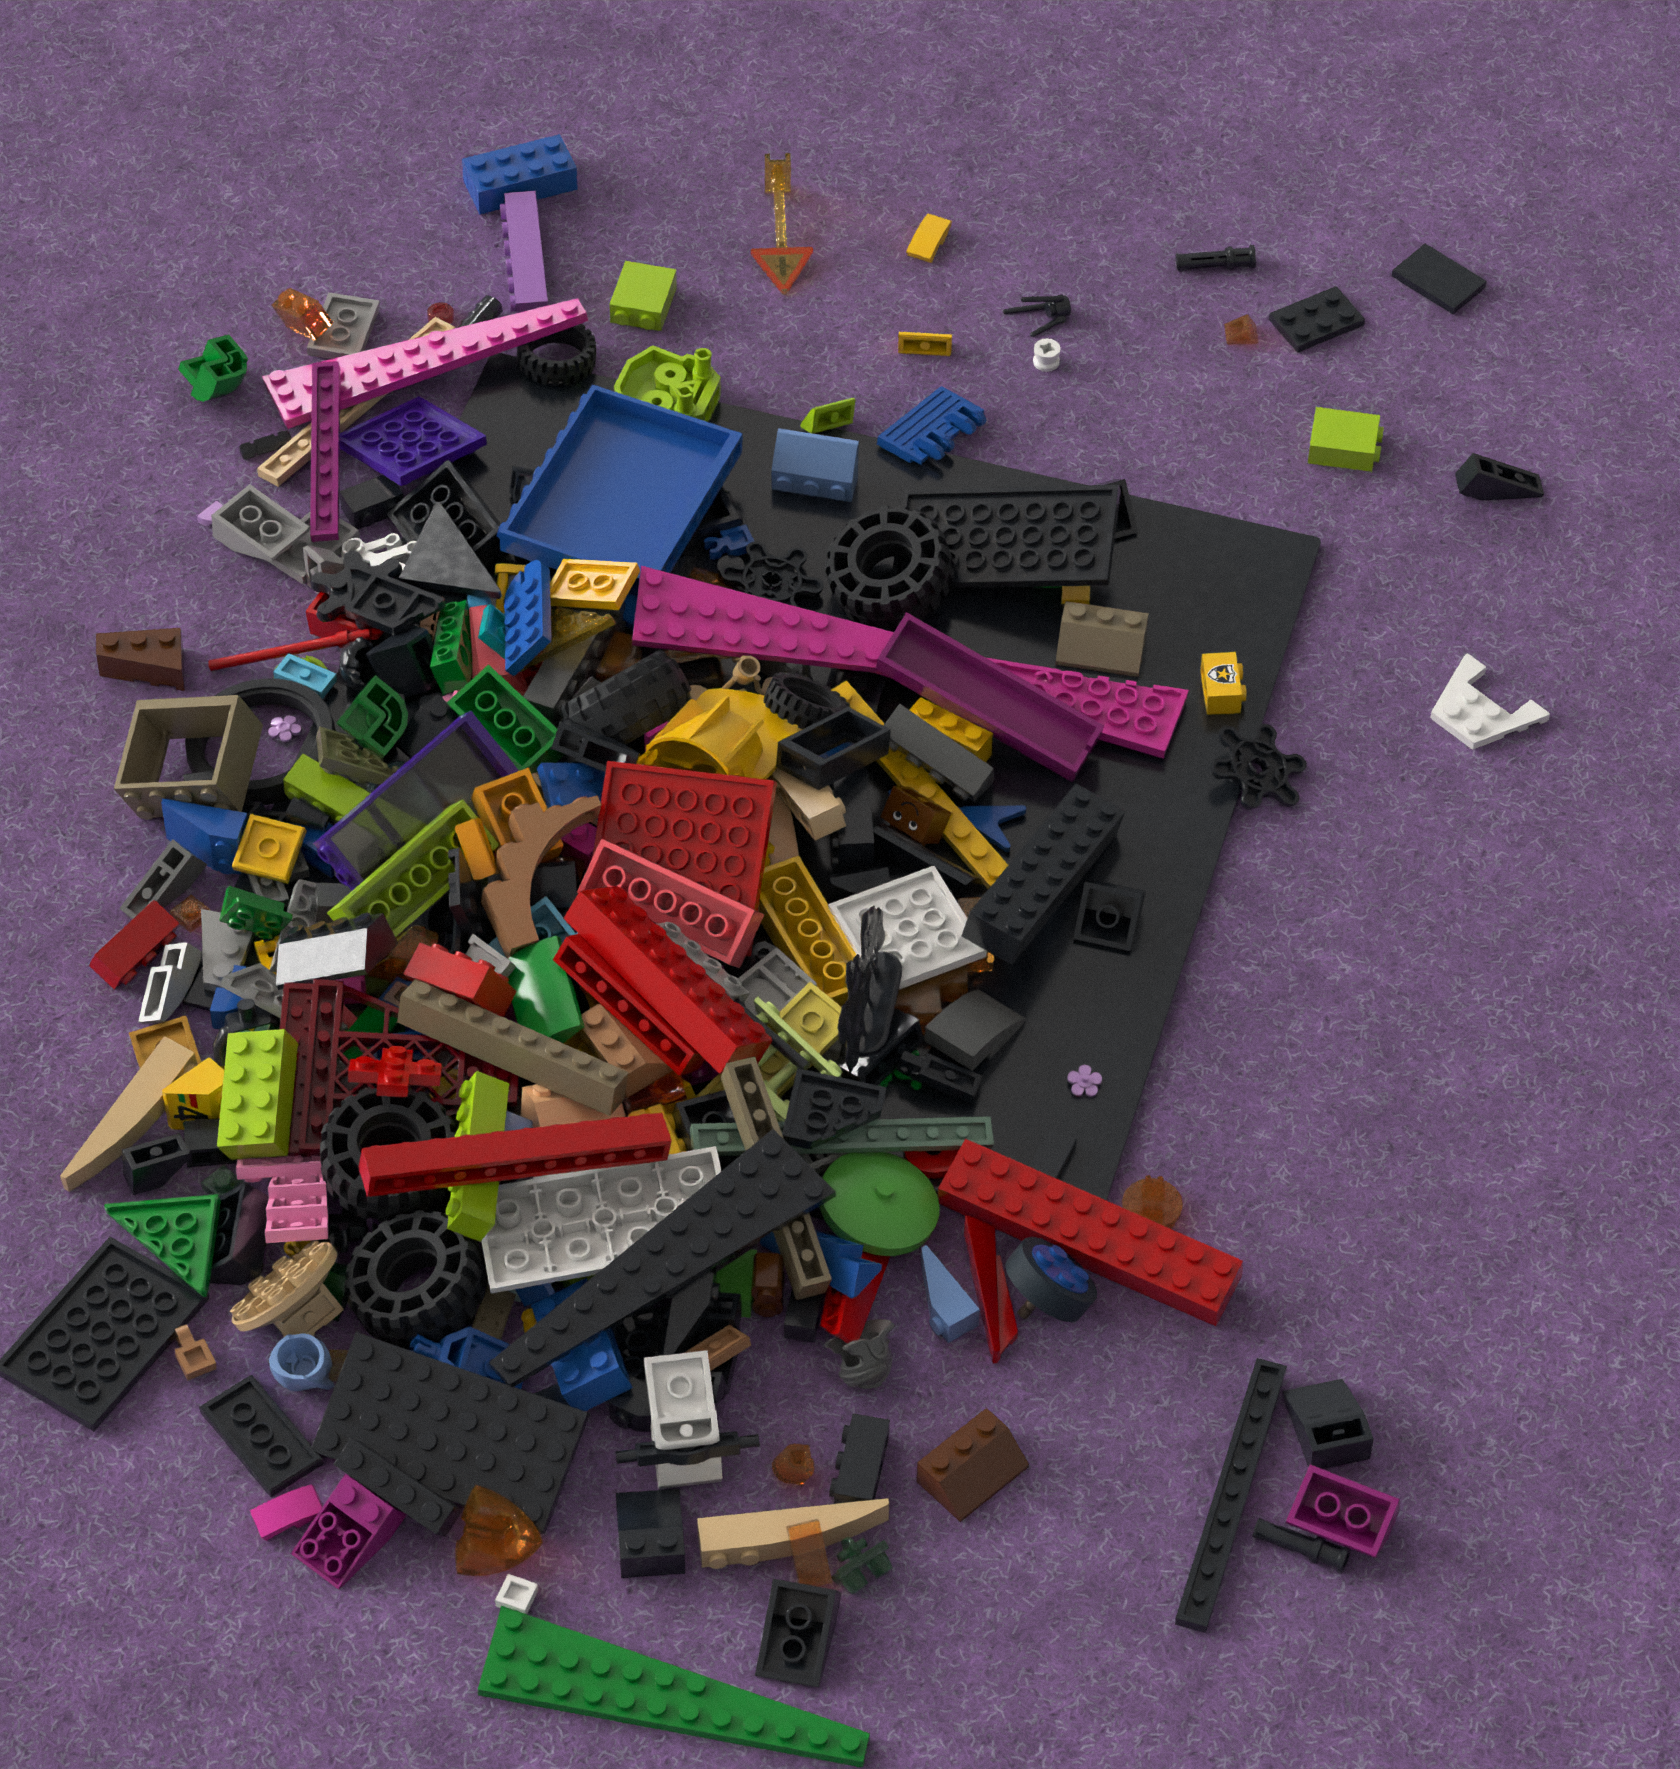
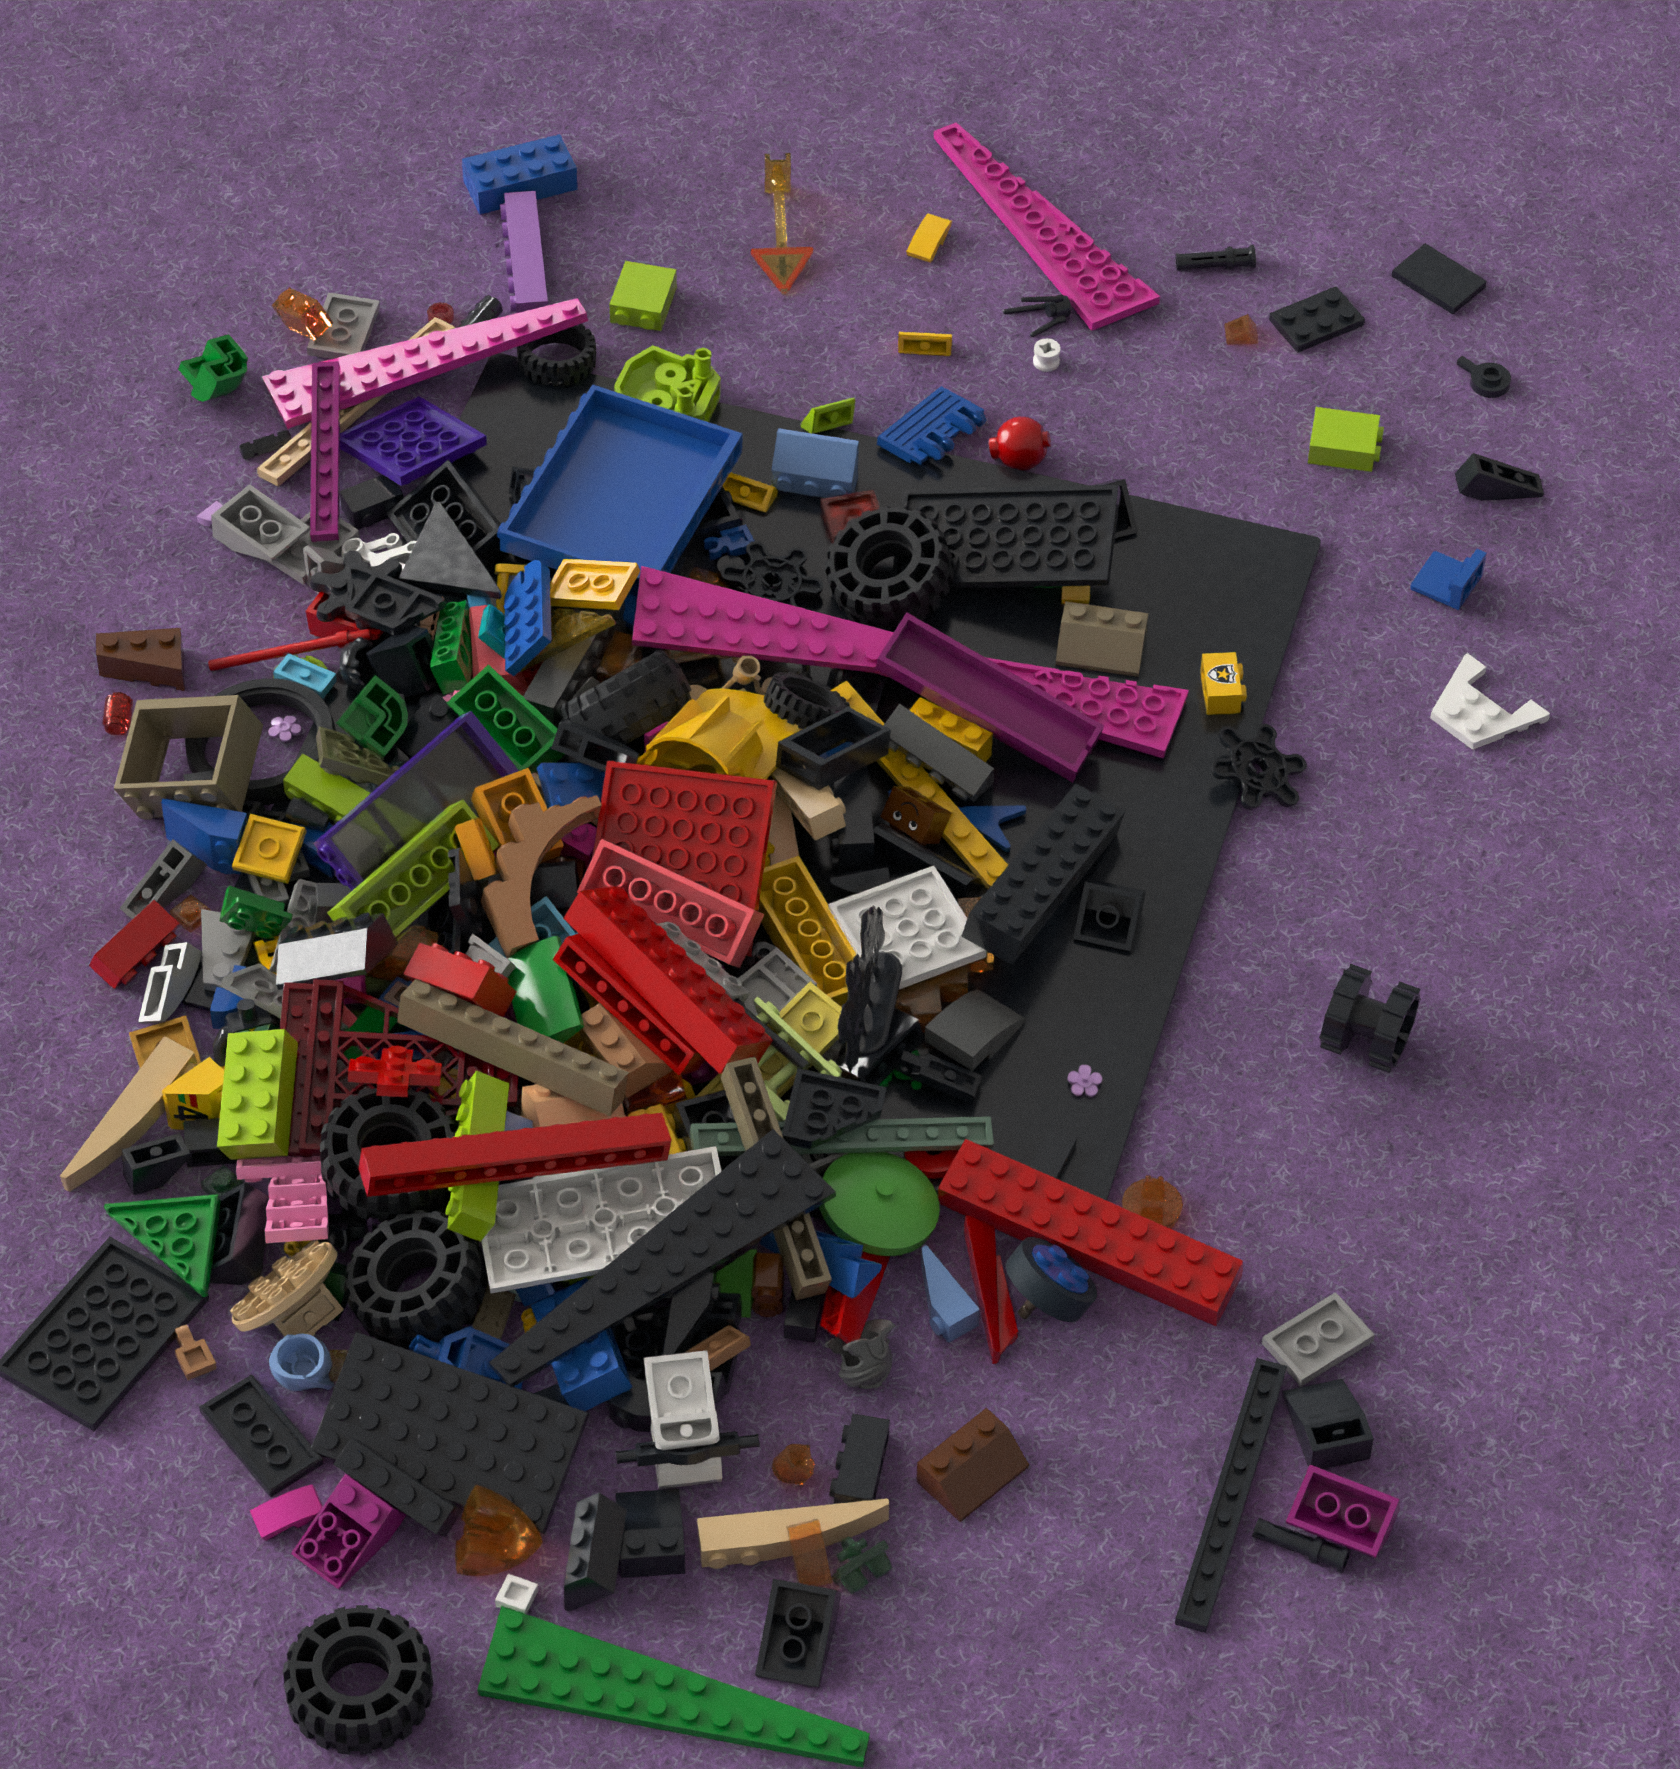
(117, 713): none -> clear red brick
(368, 1719): none -> black tyre
(593, 1551): none -> black slope
(750, 492): none -> yellow slope
(843, 508): none -> clear red plate
(1020, 443): none -> red brick
(1077, 267): none -> dark pink wing
(1318, 1339): none -> light grey plate
(1355, 1012): none -> black piece
(1448, 578): none -> blue bracket
(1487, 379): none -> black piece

